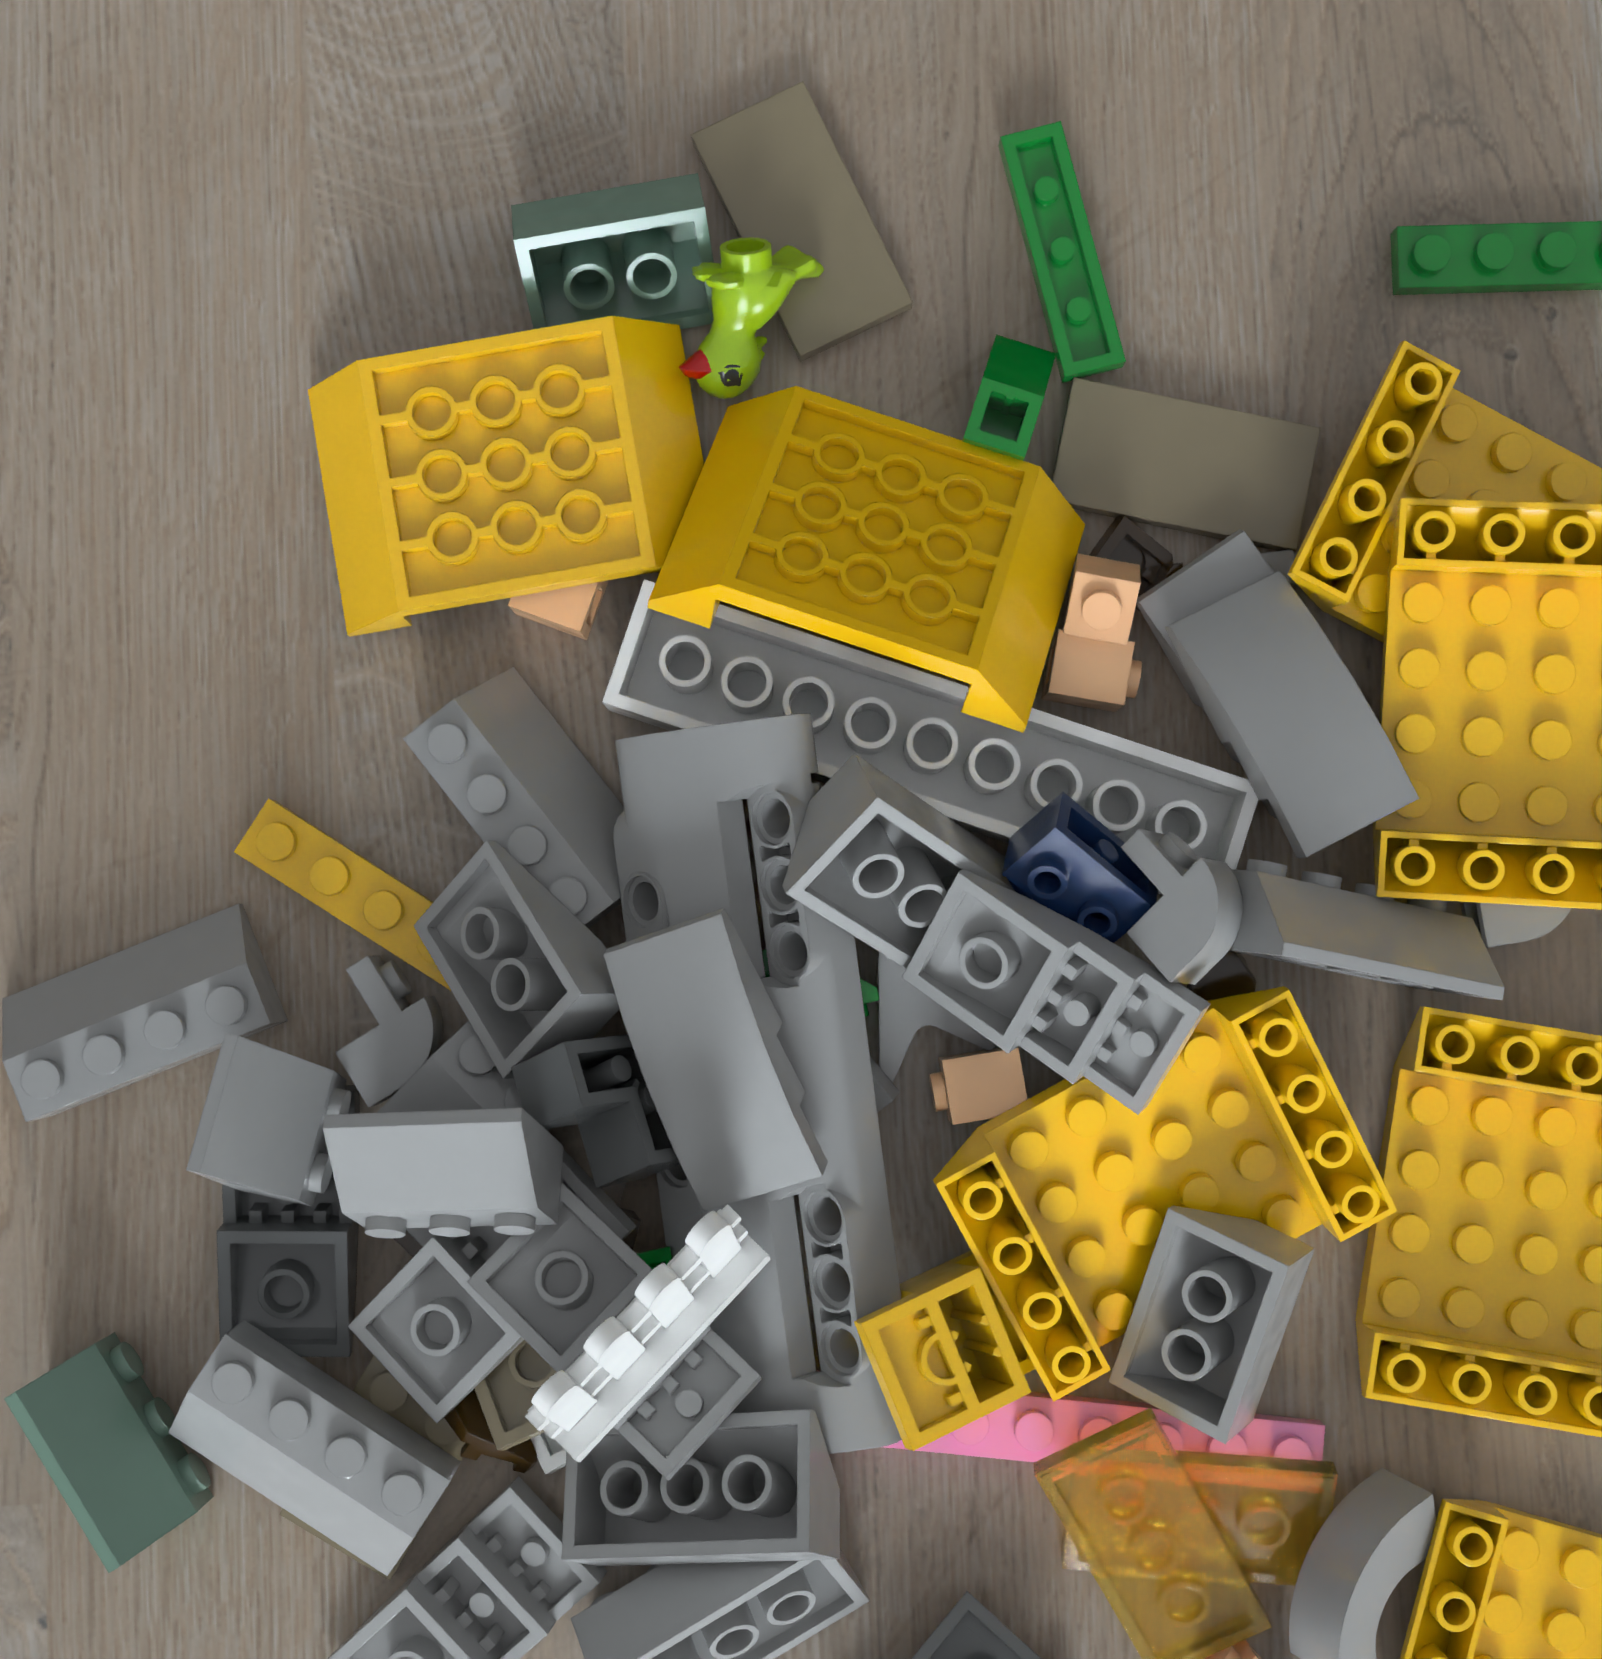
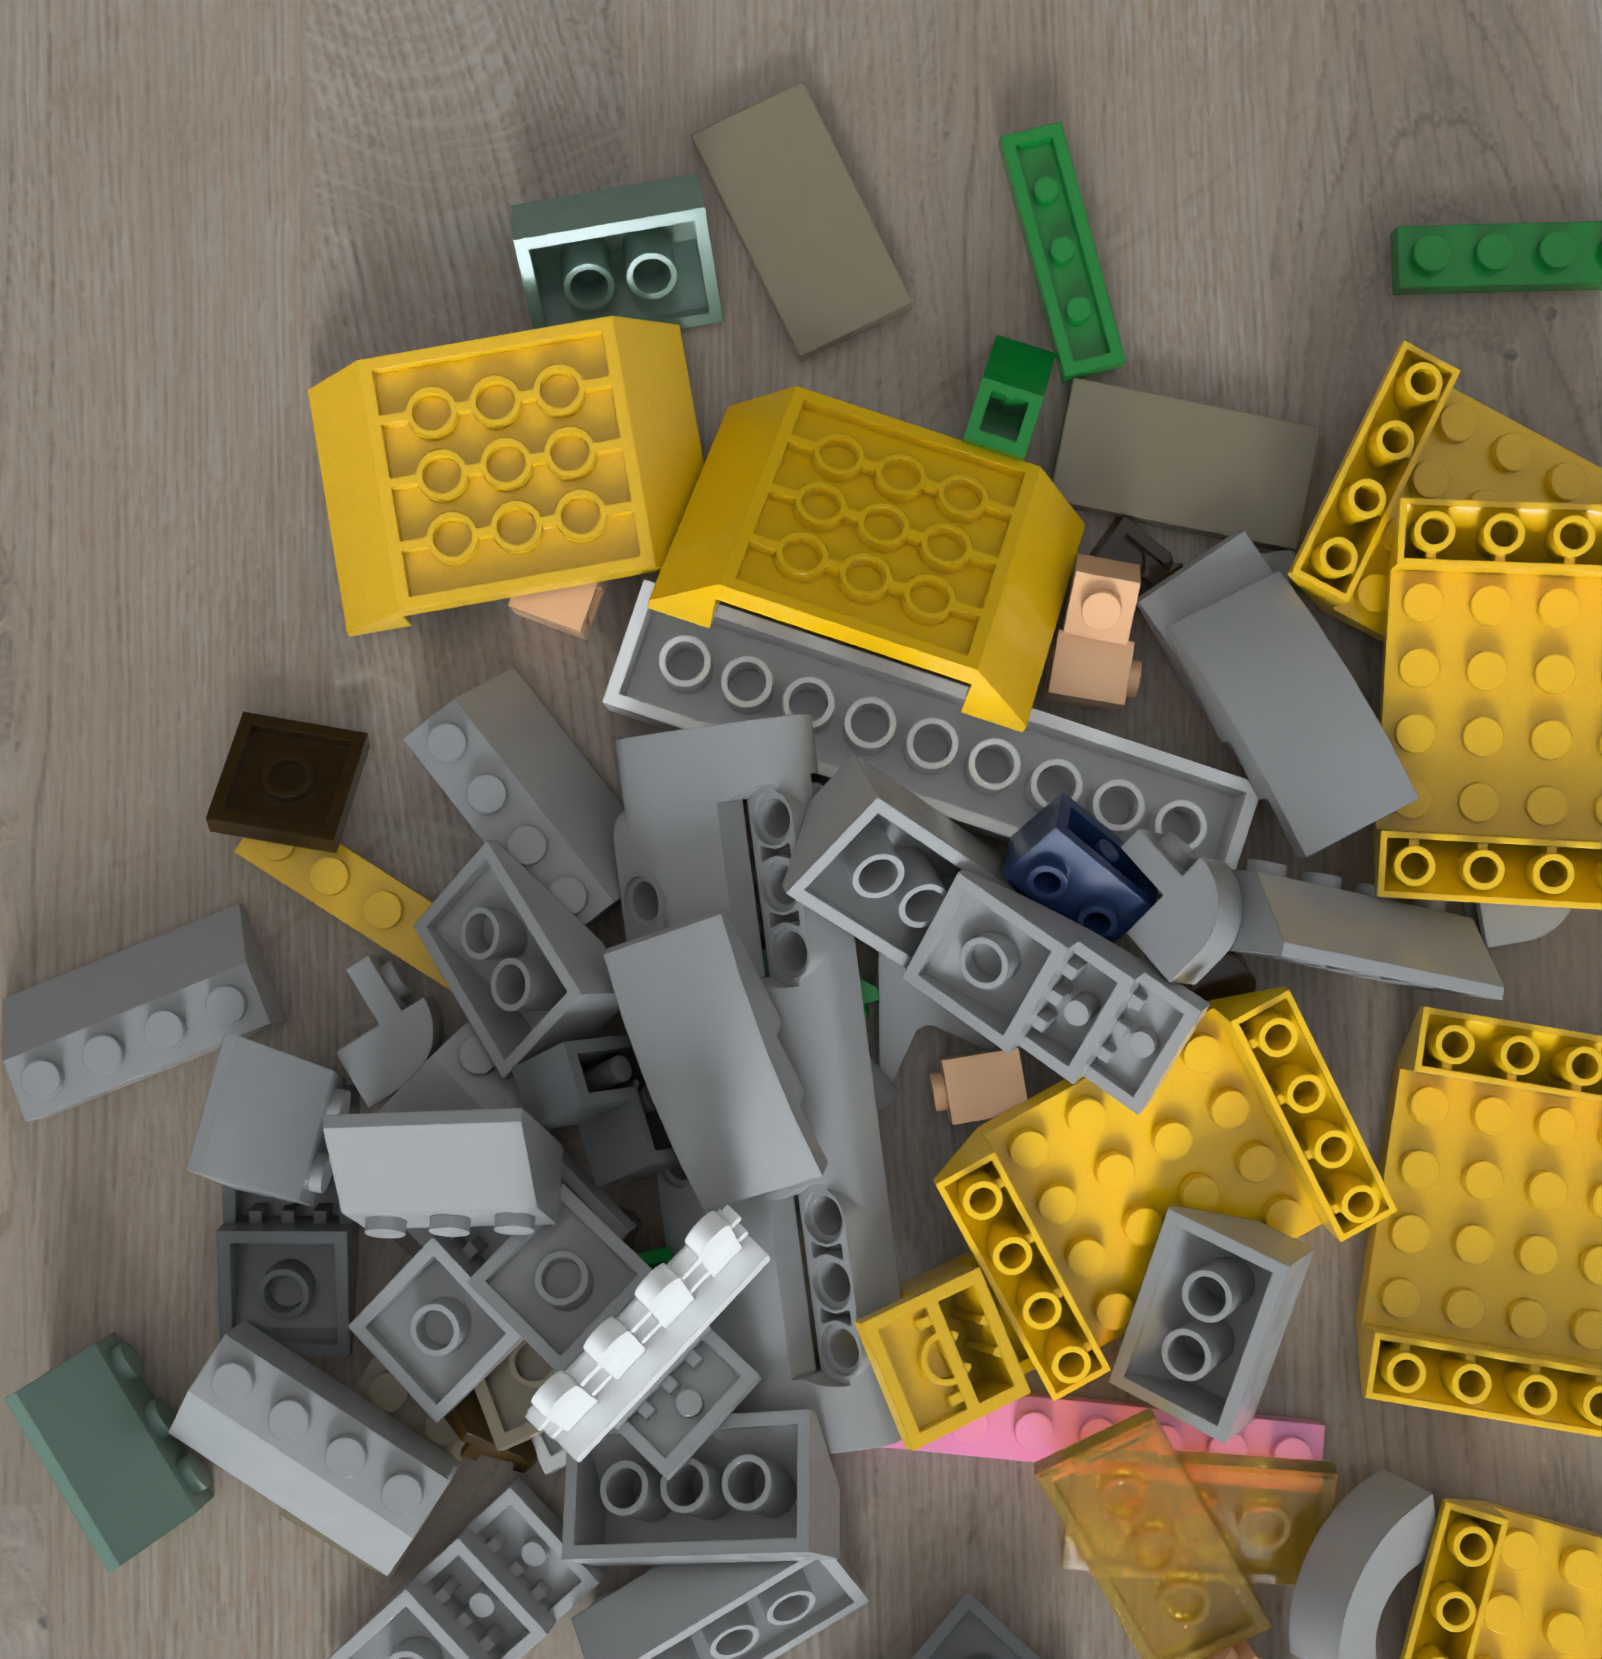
(288, 782): none -> dark brown plate
(744, 297): lime animal -> none

